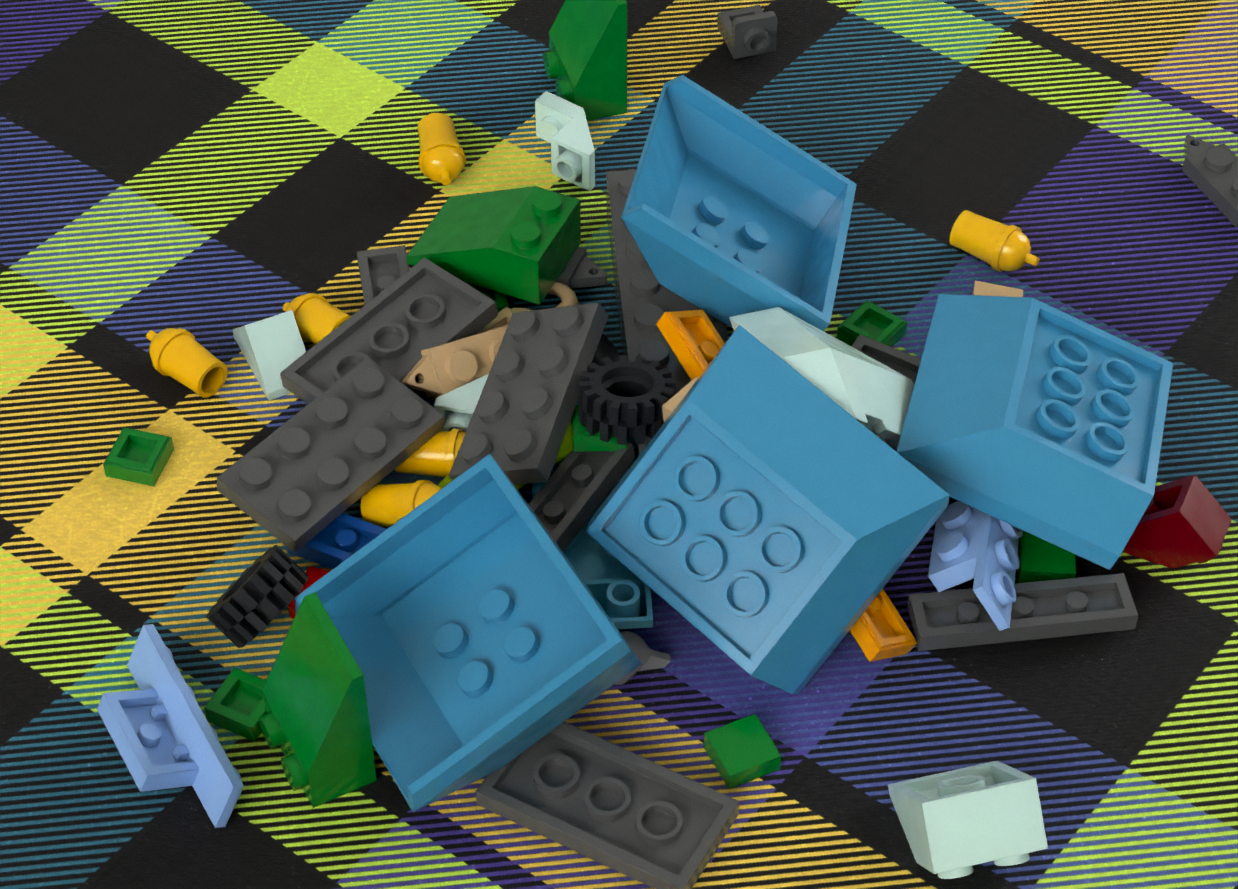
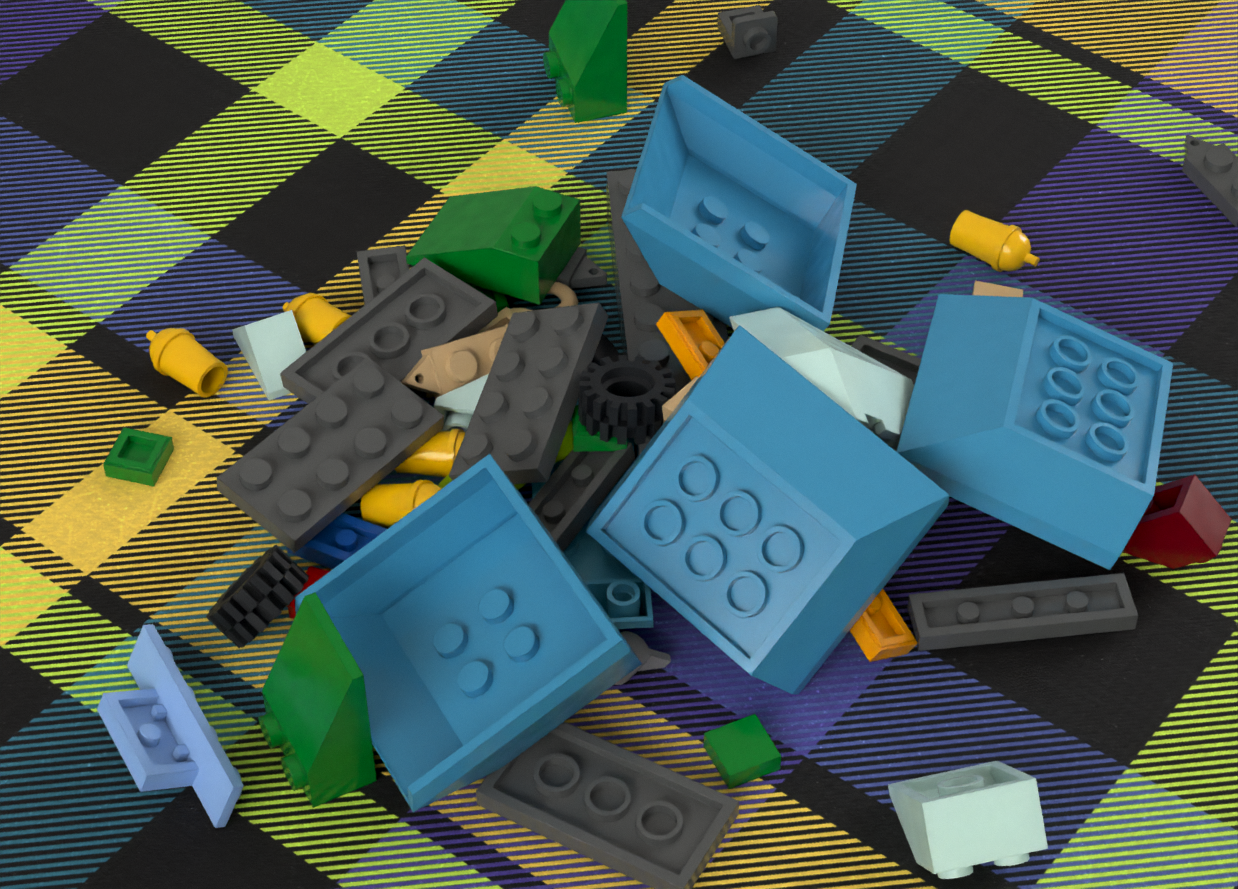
(238, 704): green tile -> none
(440, 152): yellow piece -> none
(570, 139): light aqua slope -> none
(872, 323): green tile -> none
(977, 548): light blue bracket -> none
(1043, 560): green tile -> none

